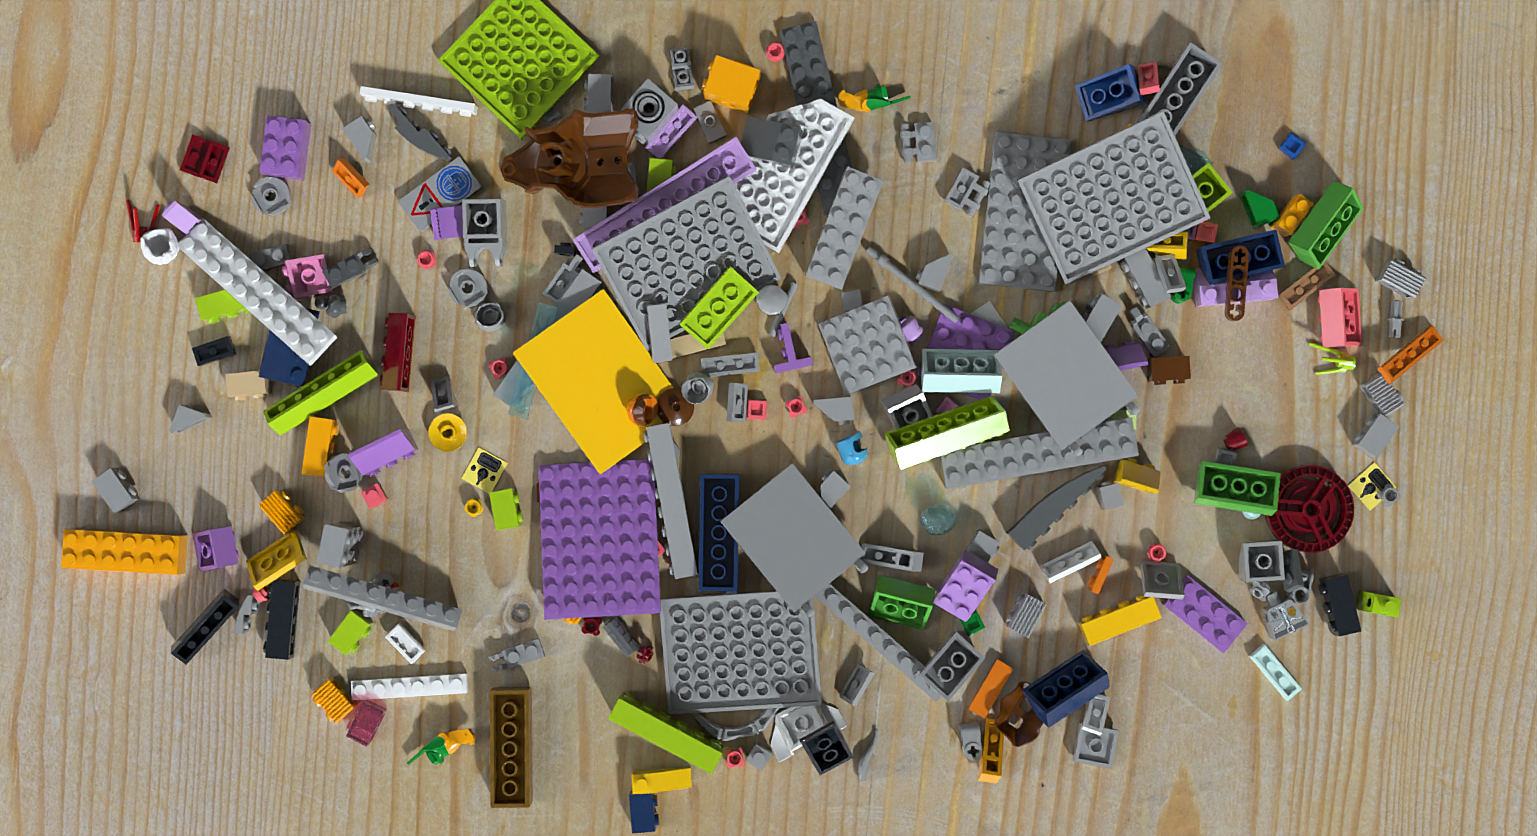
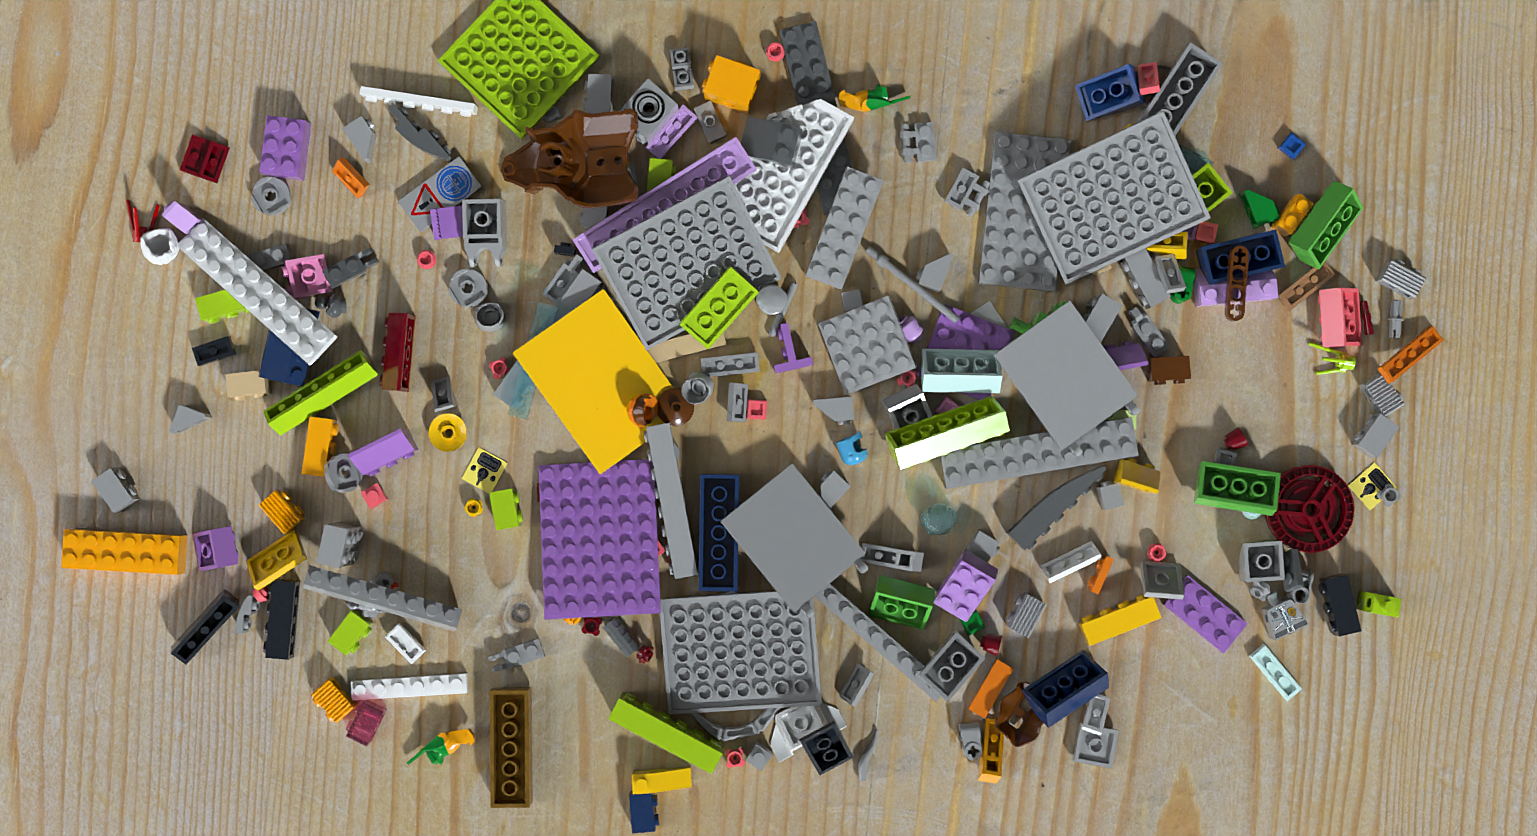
(659, 332): light grey tile -> none
(799, 402): coral plate -> none
(991, 643): none -> dark red hat
(1366, 316): none -> dark red pin

